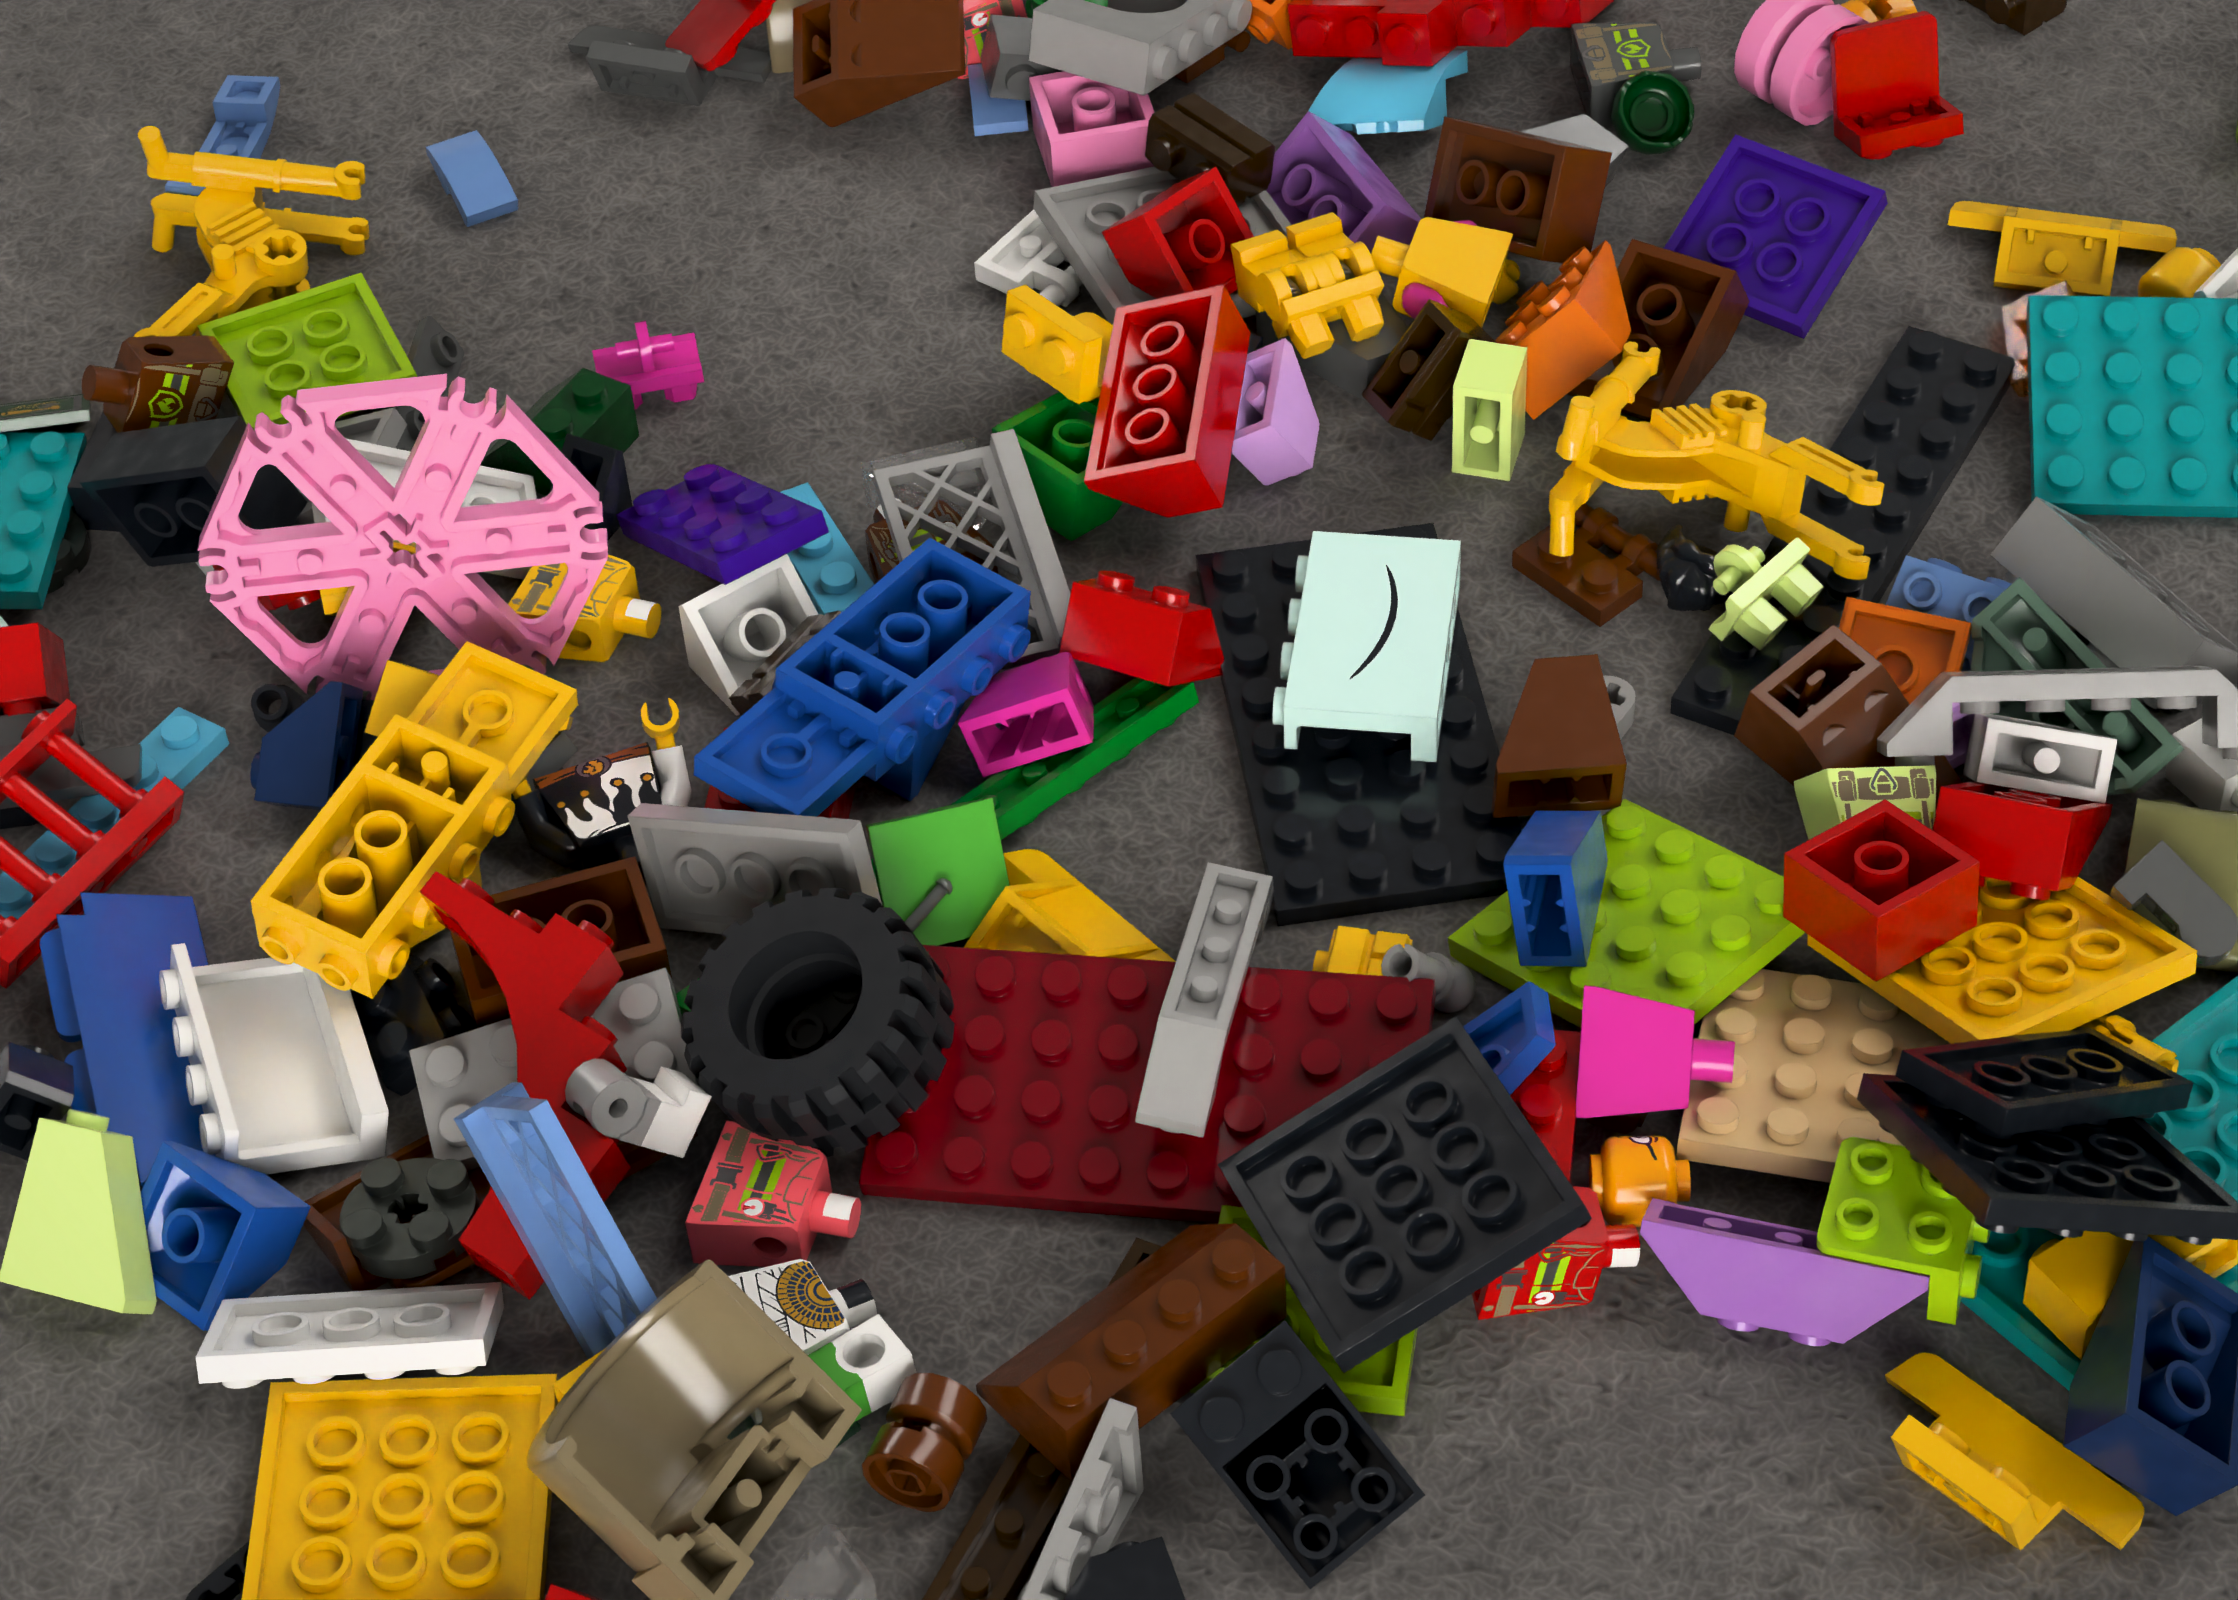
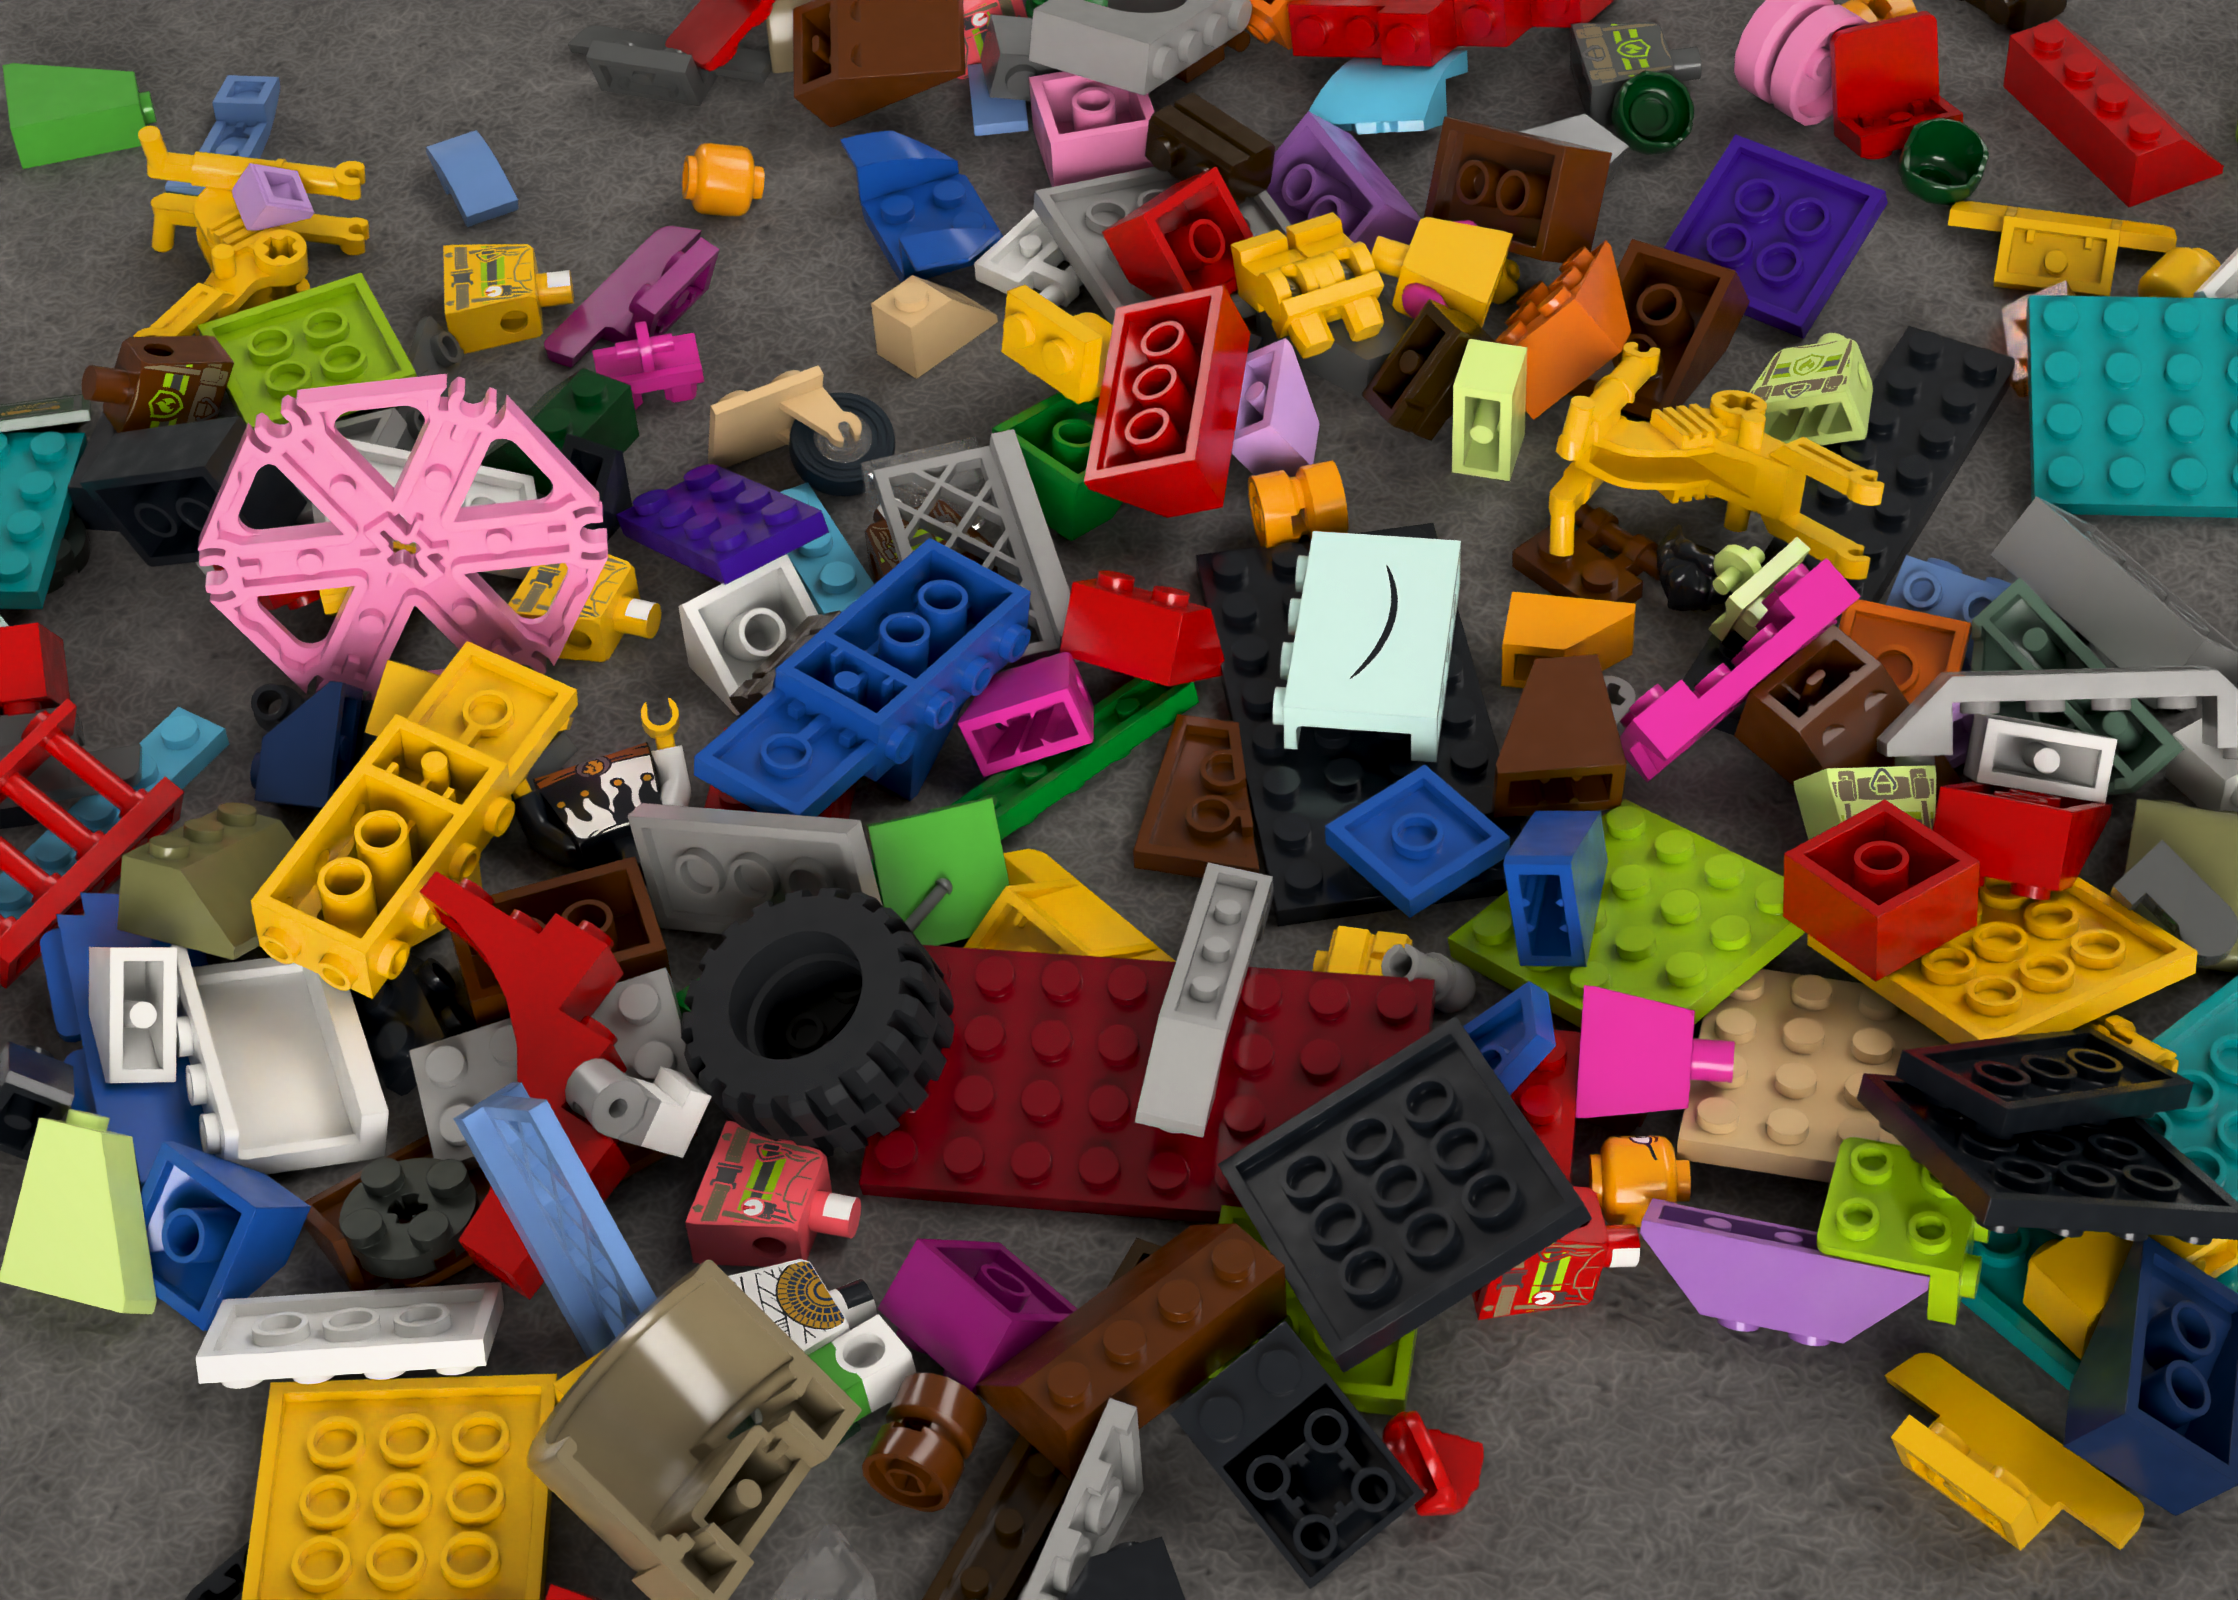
(73, 111): none -> bright green slope
(134, 1012): none -> white slope
(201, 880): none -> olive slope
(270, 197): none -> lavender slope
(498, 294): none -> yellow torso
(650, 286): none -> magenta plate
(721, 179): none -> light orange head
(823, 430): none -> plate
(919, 205): none -> blue piece
(925, 324): none -> tan slope
(970, 1306): none -> magenta slope
(1198, 803): none -> reddish brown wing
(1296, 506): none -> light orange wheel
(1417, 840): none -> blue plate
(1438, 1462): none -> red piece
(1562, 628): none -> light orange slope
(1670, 722): none -> dark pink piece
(1817, 392): none -> yellowish green torso
(1942, 161): none -> dark green hair
(2102, 115): none -> red slope

